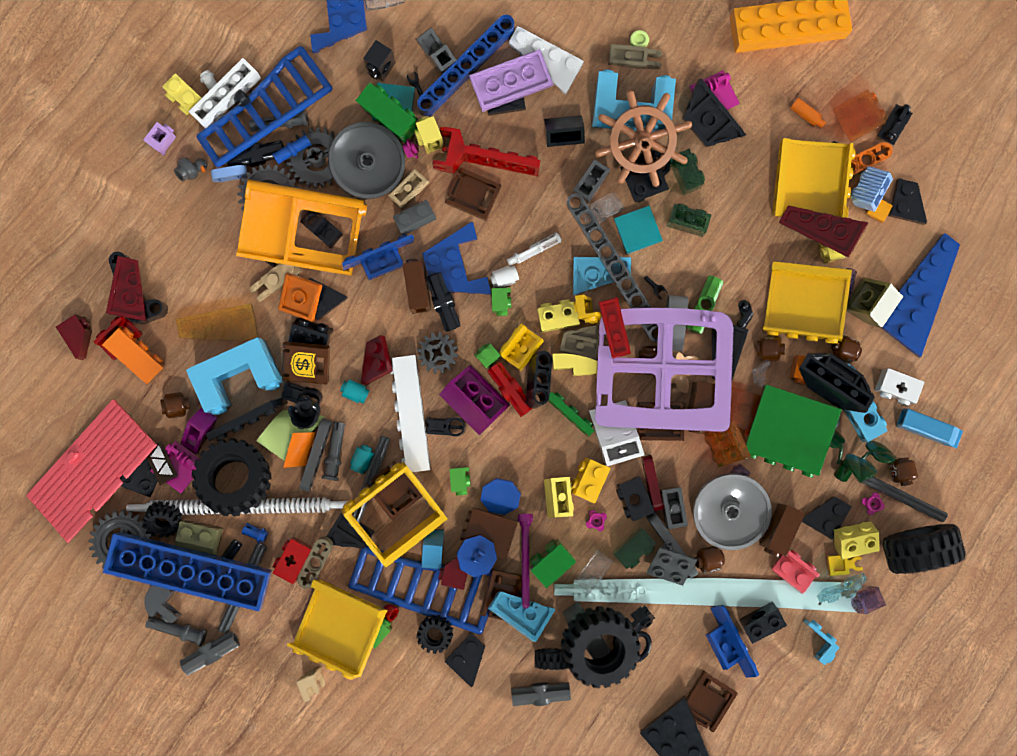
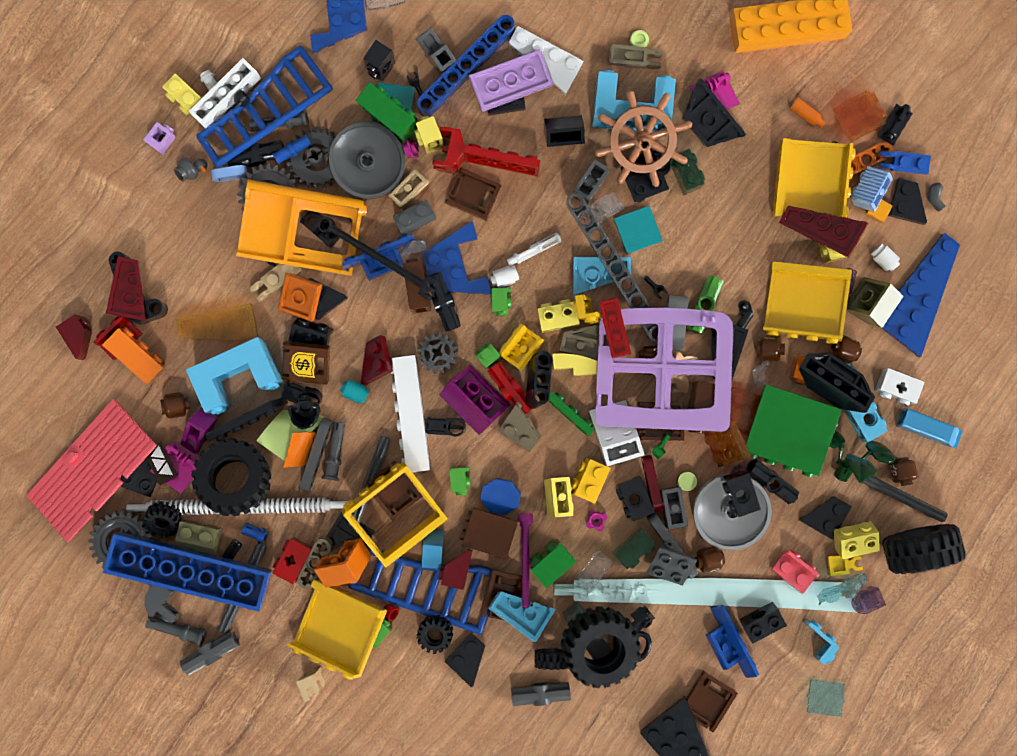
(344, 566): none -> orange brick
(361, 459): teal brick -> none
(412, 247): none -> clear arm
(423, 284): none -> black hinge
(476, 556): blue piece -> none
(520, 429): none -> dark tan wing
(658, 451): none -> green hand
(687, 481): none -> yellowish green tile
(689, 220): clear green brick -> none
(741, 481): none -> black brick
(779, 487): none -> black piece
(782, 530): reddish brown brick -> none
(825, 698): none -> clear light blue piece
(879, 505): dark pink plate -> none
(885, 258): none -> white brick
(906, 162): none -> blue hinge
(934, 196): none -> dark grey arm

